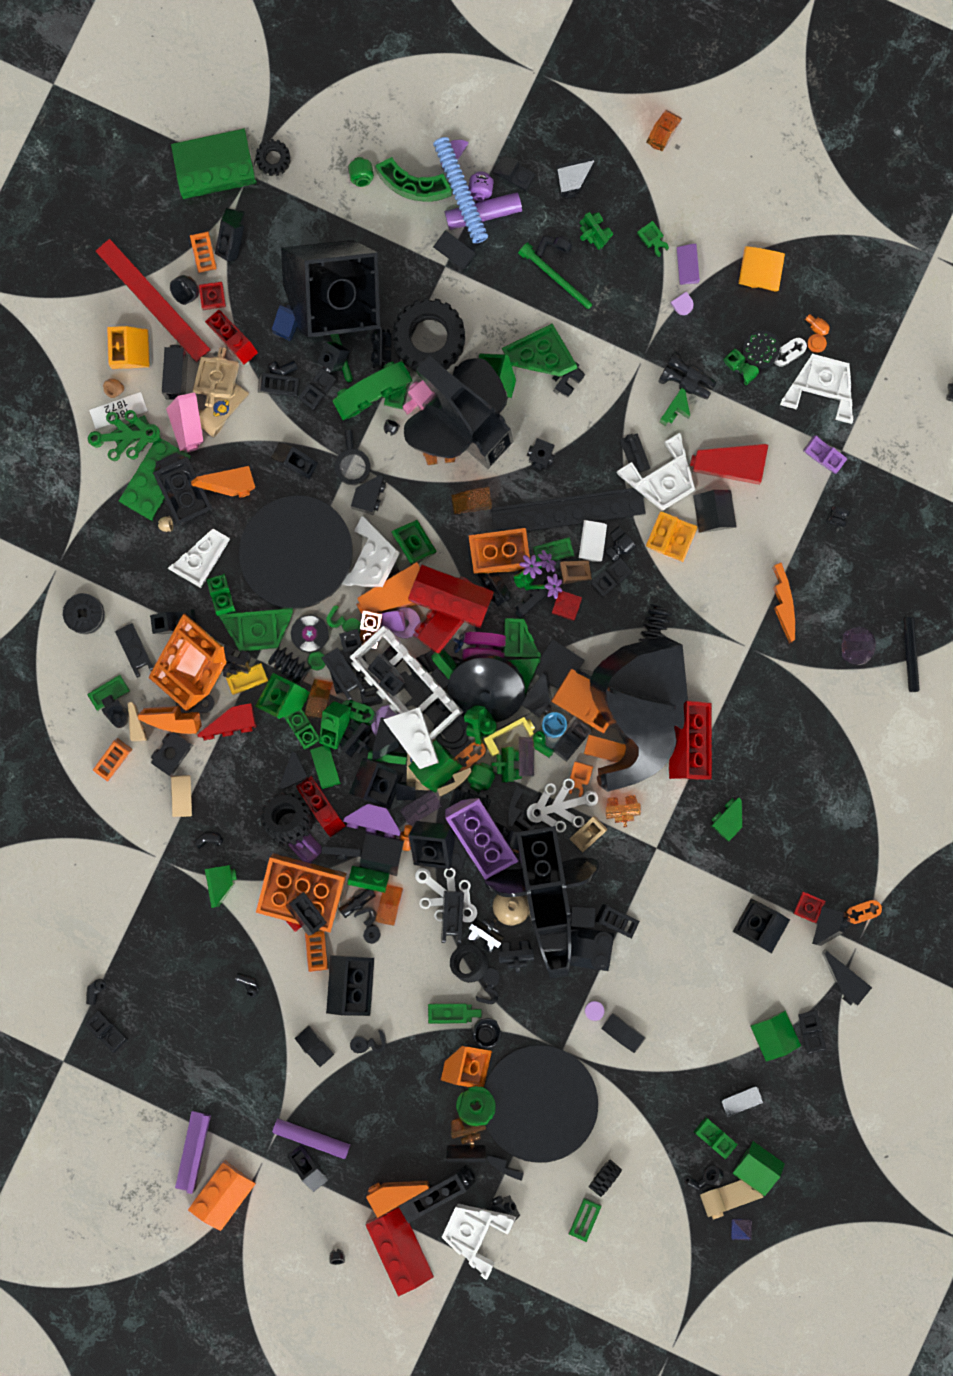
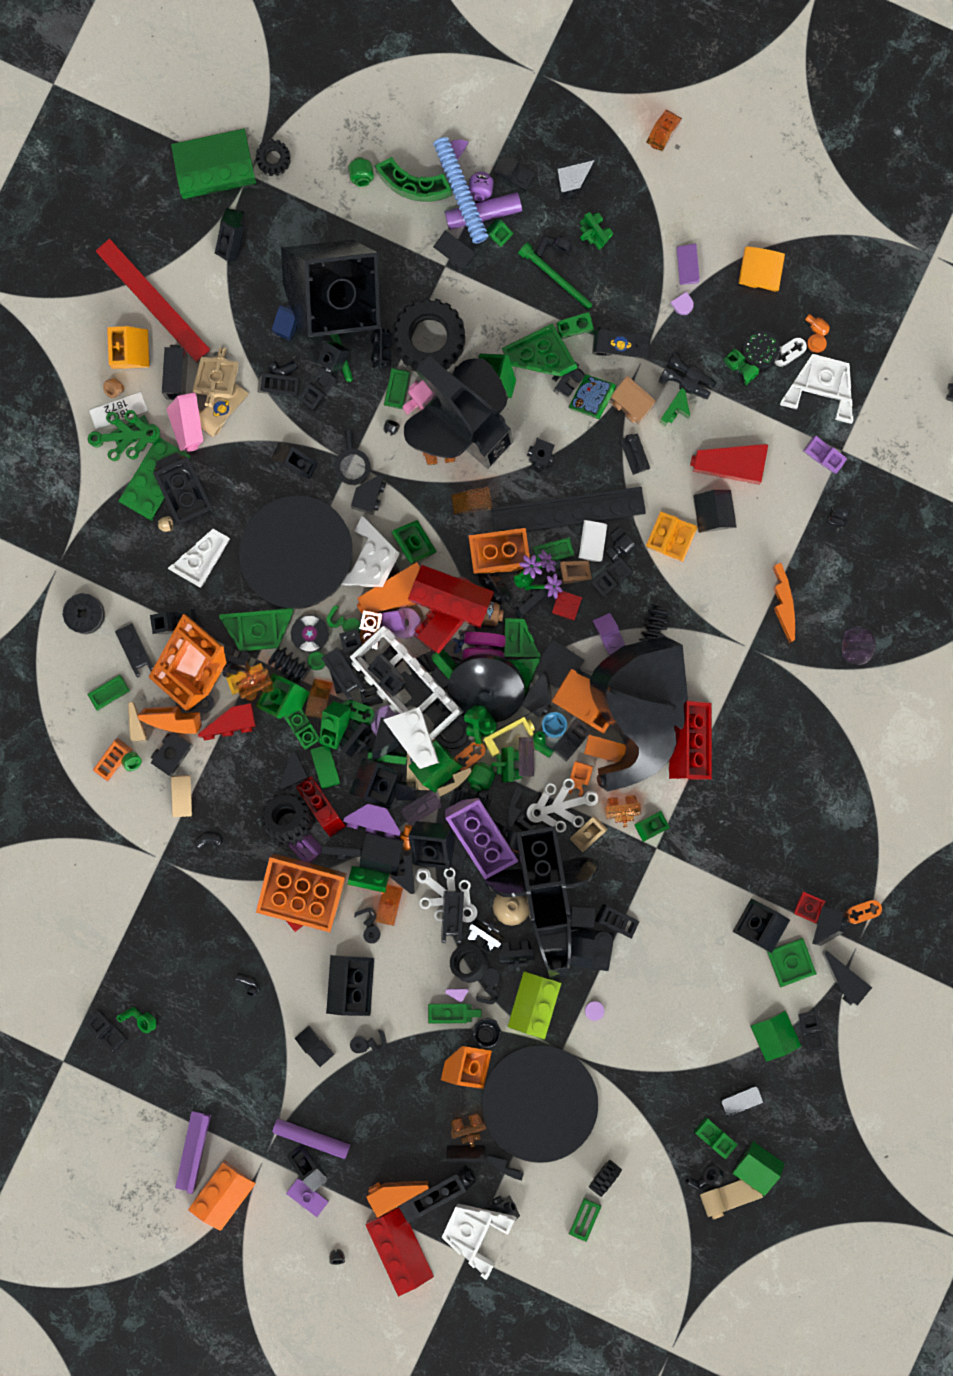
(93, 989): black arm -> none
(115, 711): black hips -> none
(131, 761): none -> green tile
(145, 1021): none -> green plate
(184, 289): black hair -> none
(201, 236): orange slope -> none
(212, 296): red piece -> none
(220, 595): green slope -> none
(220, 882): green slope -> none
(229, 482): orange slope -> none
(231, 337): red slope -> none
(254, 683): none -> clear orange hips
(306, 914): black slope -> none
(307, 1198): none -> medium lavender plate
(311, 967): orange slope -> none
(356, 902): black pin -> none
(380, 384): green brick -> none
(406, 881): none -> black slope
(457, 994): none -> lavender slope
(470, 1097): green plate -> none
(493, 615): none -> medium nougat head
(499, 232): none -> green slope
(534, 1005): none -> lime slope
(575, 325): none -> green leg
(592, 396): none -> tile
(609, 633): none -> medium lavender slope
(620, 343): none -> black door
(623, 1033): black slope -> none
(632, 400): none -> medium nougat slope
(652, 236): green plate -> none
(652, 826): none -> green slope
(667, 483): white wing -> none
(730, 820): green slope -> none
(741, 1229): clear purple tile -> none
(791, 962): none -> green tile
(911, 654): black axle -> none

